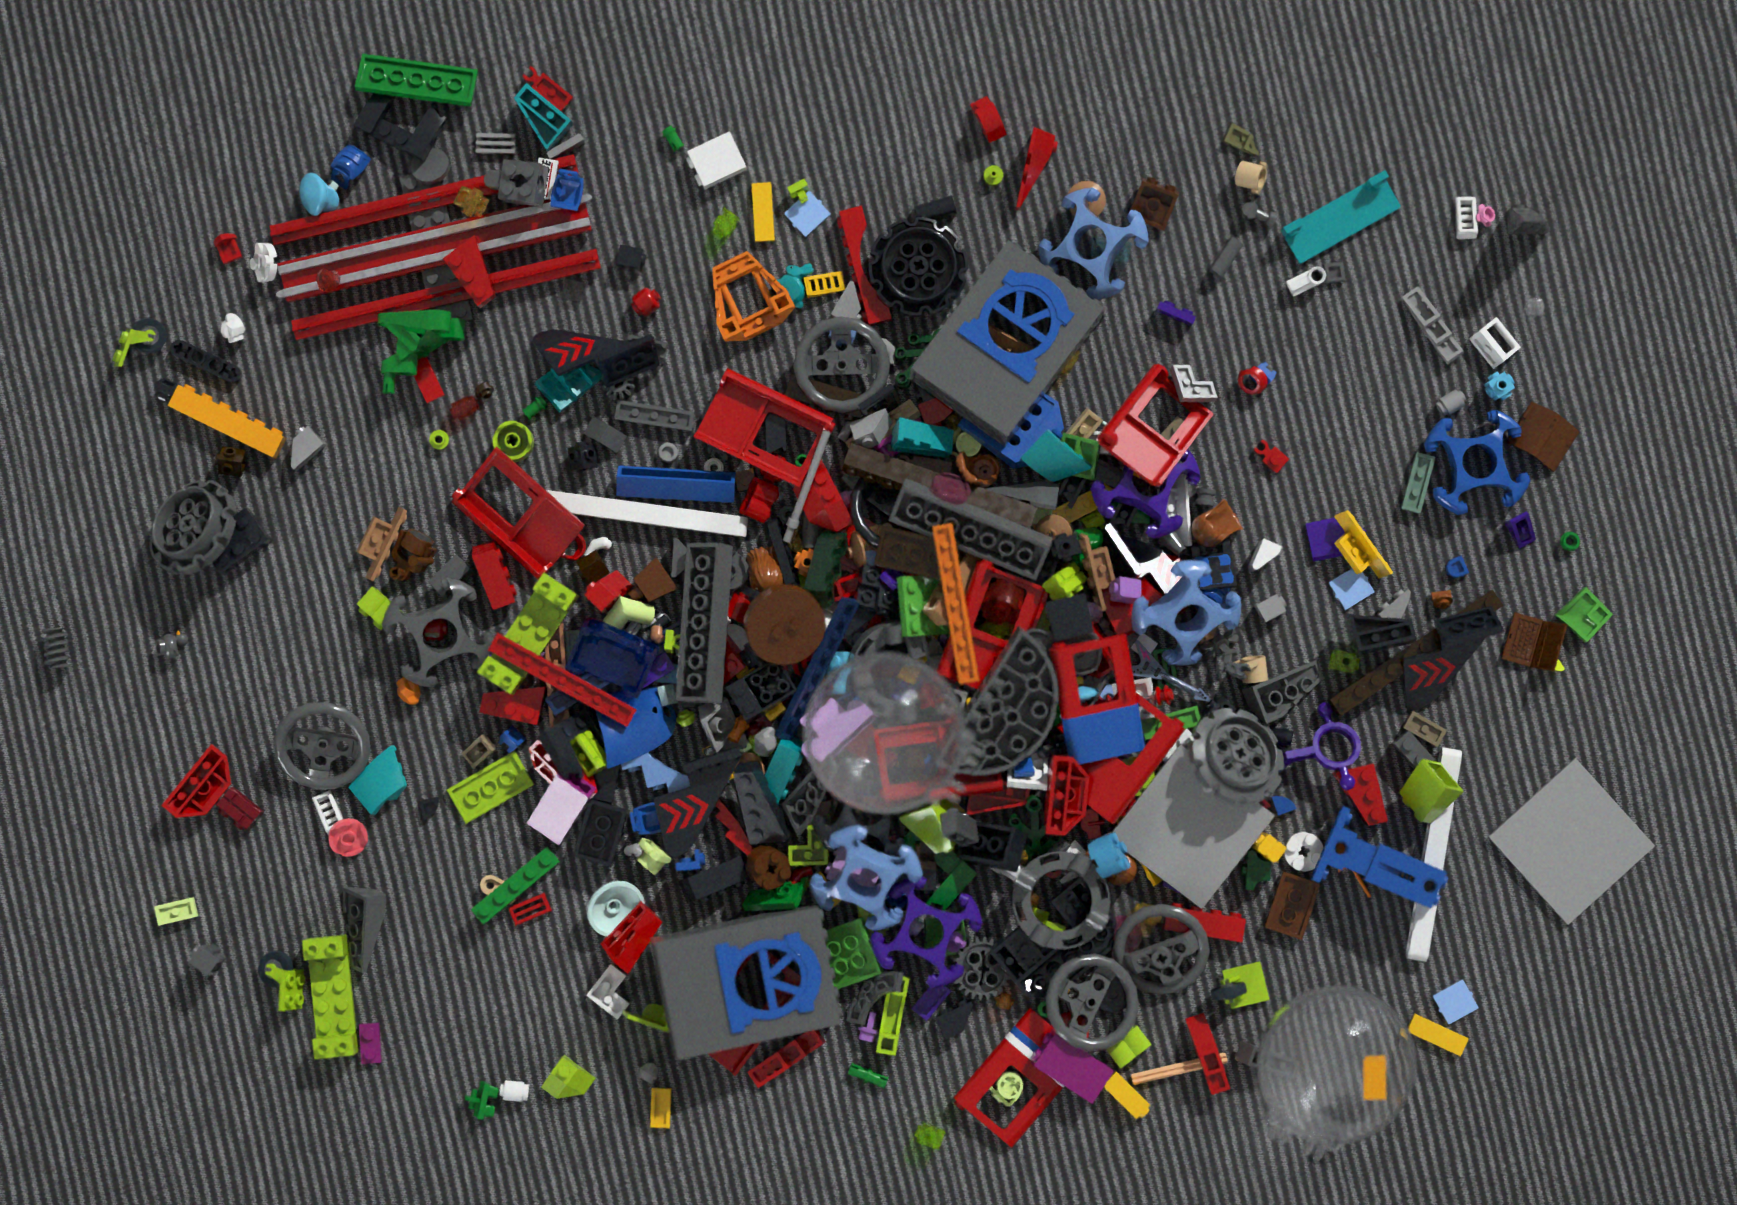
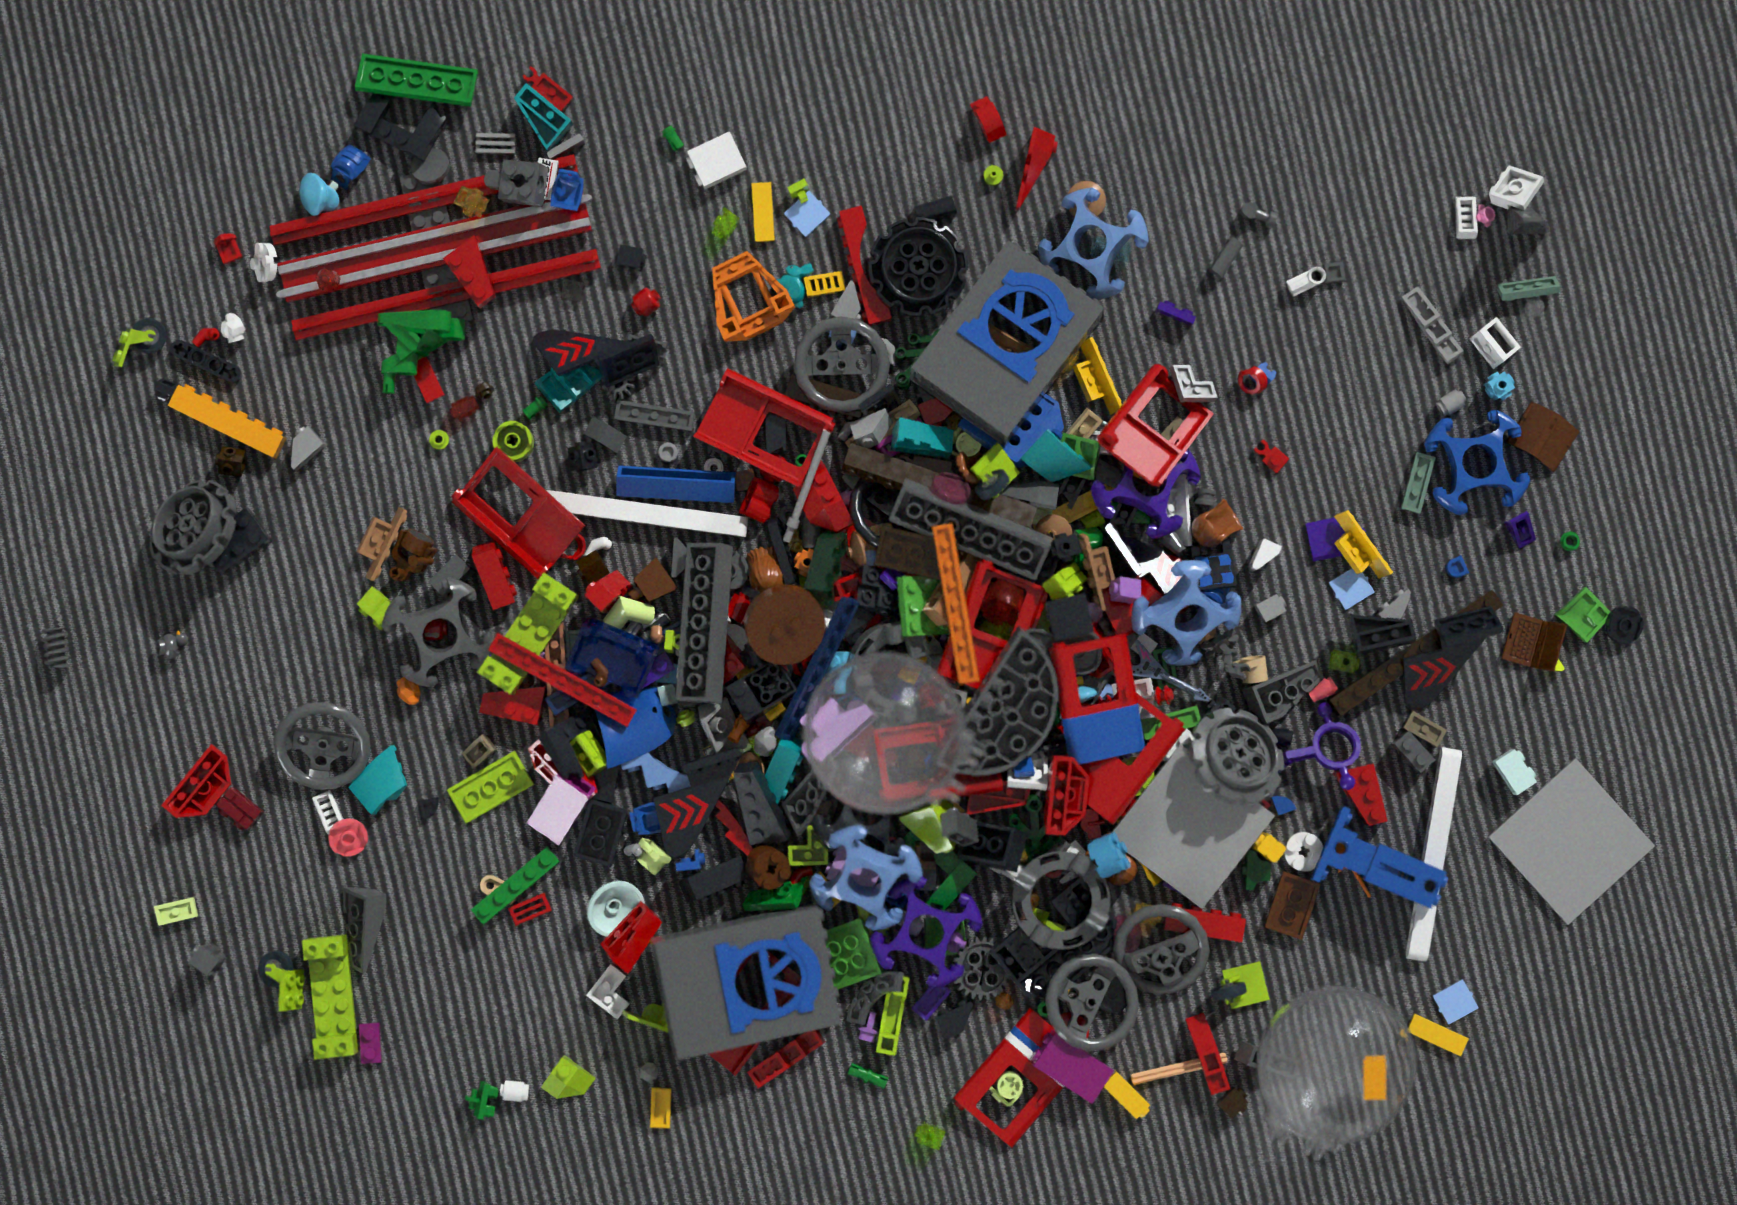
(204, 335): none -> red arm
(512, 738): blue tile -> none
(601, 673): none -> reddish brown arm
(994, 472): none -> plate
(1095, 378): none -> yellow bracket
(1129, 1048): lime brick -> none
(1155, 202): reddish brown plate -> none
(1233, 1102): none -> dark brown brick
(1240, 139): olive slope -> none
(1251, 176): tan piece -> none
(1324, 689): none -> coral cone
(1341, 218): teal bracket -> none
(1430, 790): lime slope -> none
(1441, 599): dark orange plate -> none
(1514, 771): none -> light aqua brick
(1515, 188): none -> white plate
(1528, 288): none -> sand green plate
(1624, 624): none -> black tile

